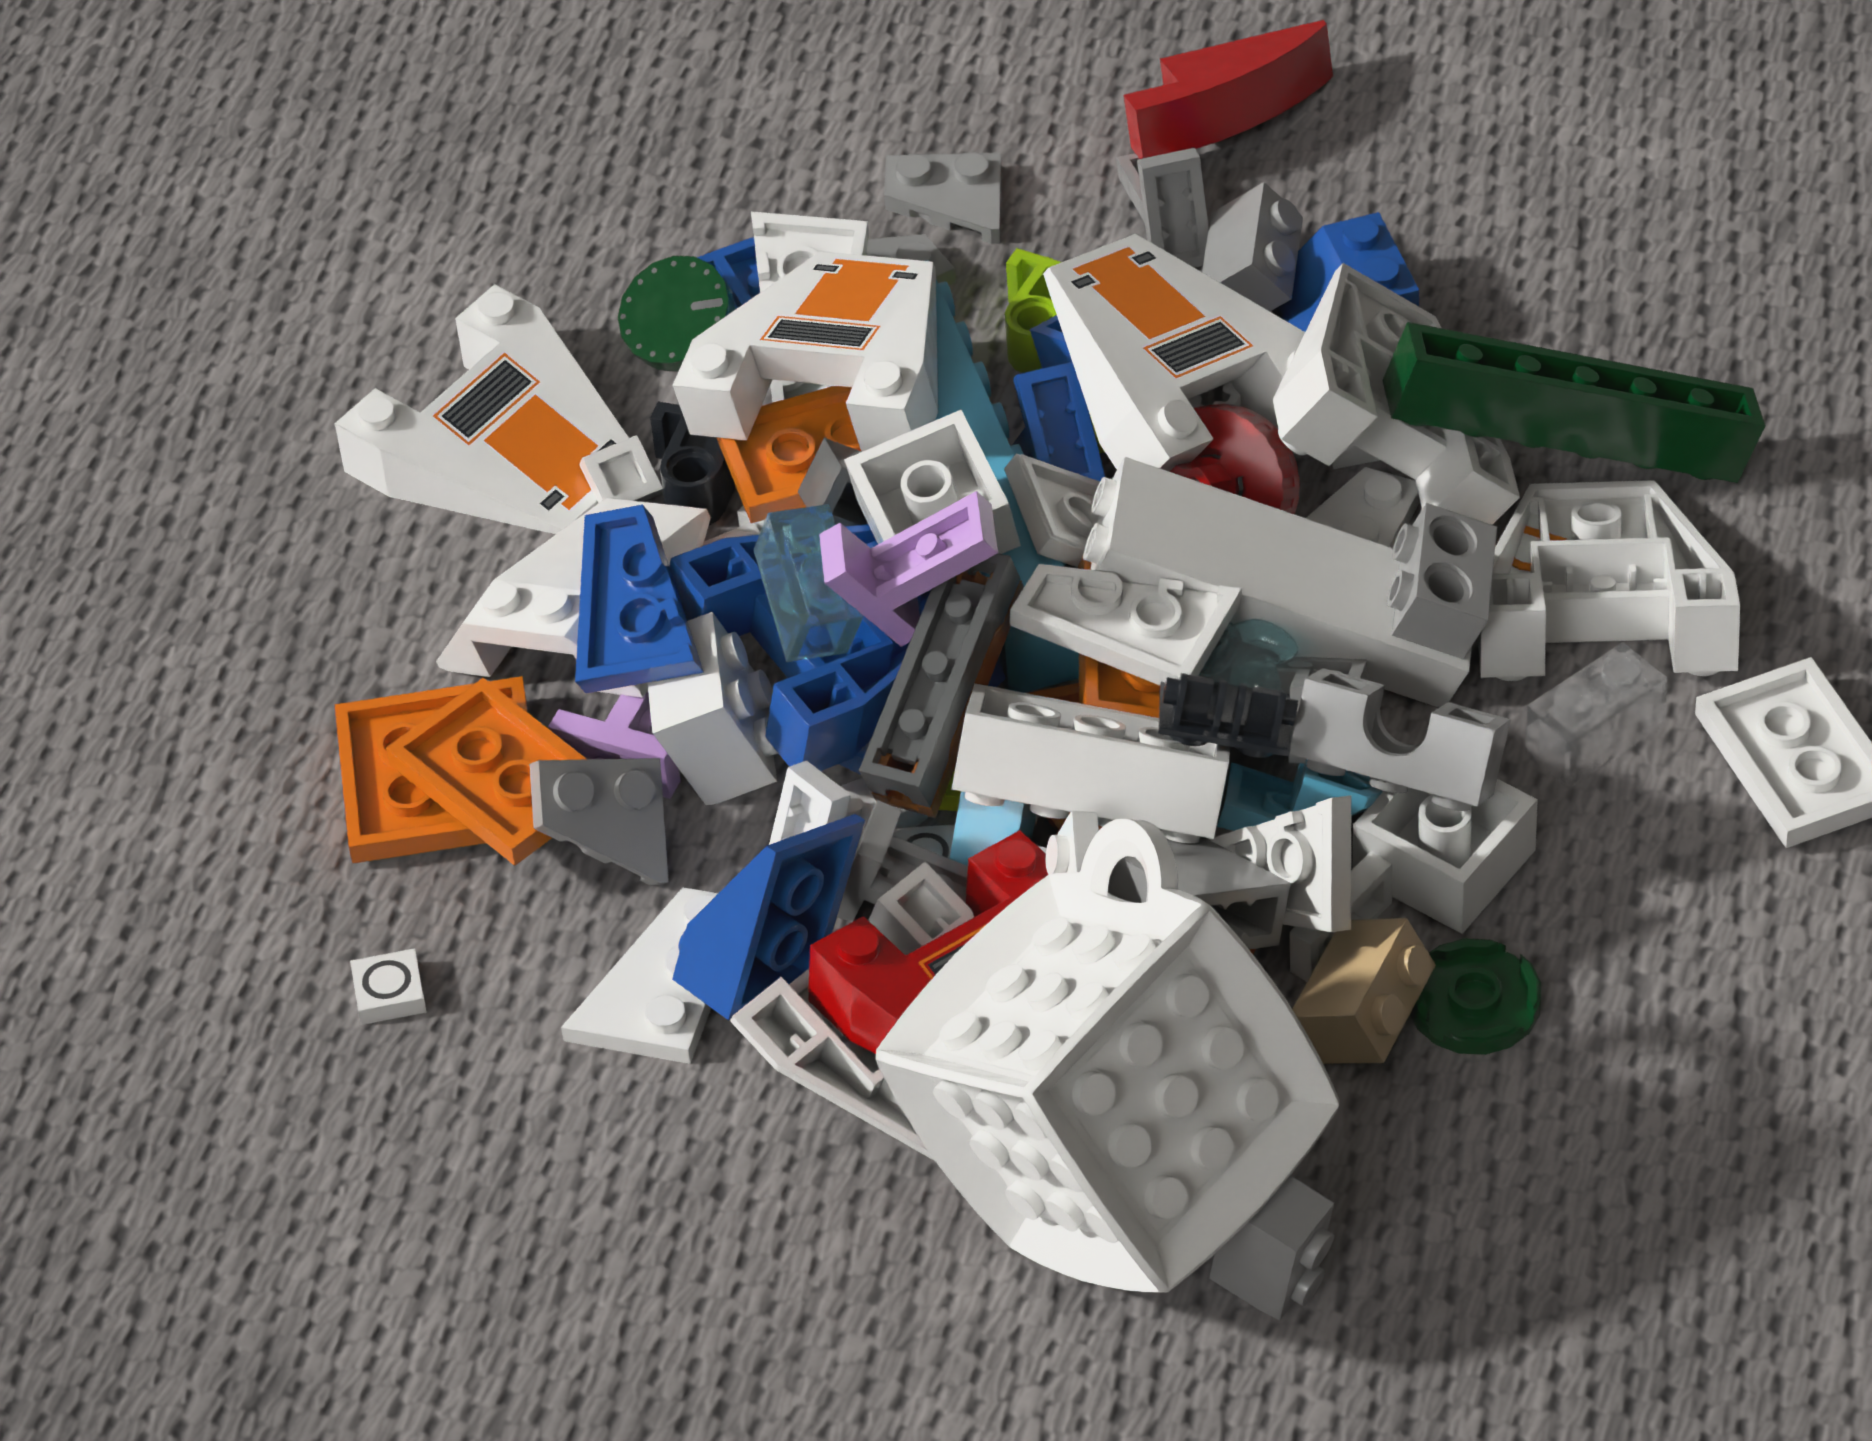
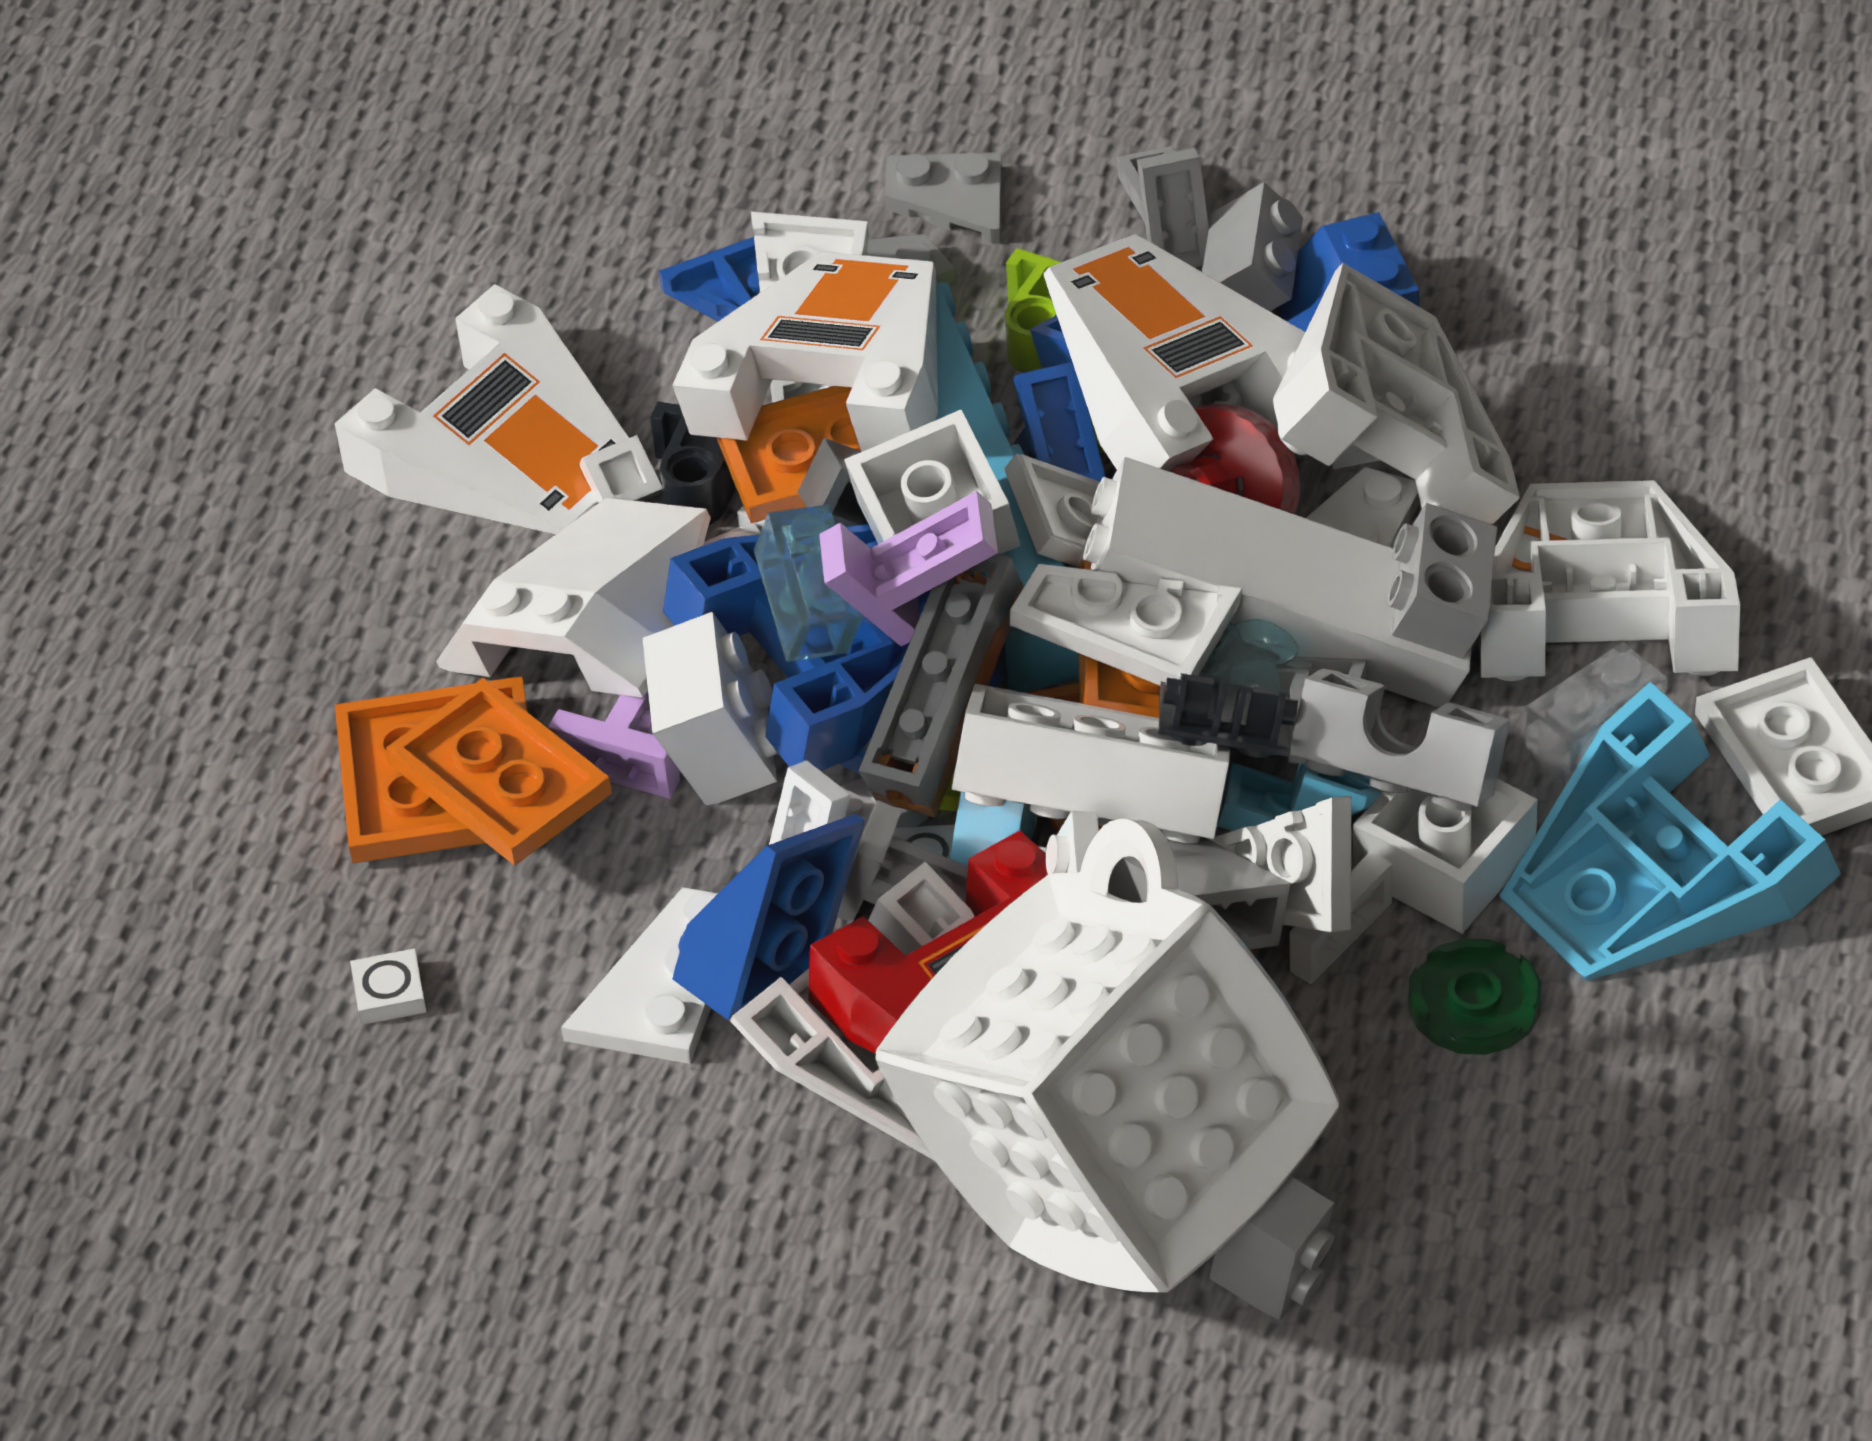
(606, 810): light grey wing -> none
(629, 606): blue wing -> none
(670, 307): dark green tile -> none
(1227, 89): red slope -> none
(1363, 990): tan brick -> none
(1572, 403): dark green brick -> none
(1634, 874): none -> medium azure wedge

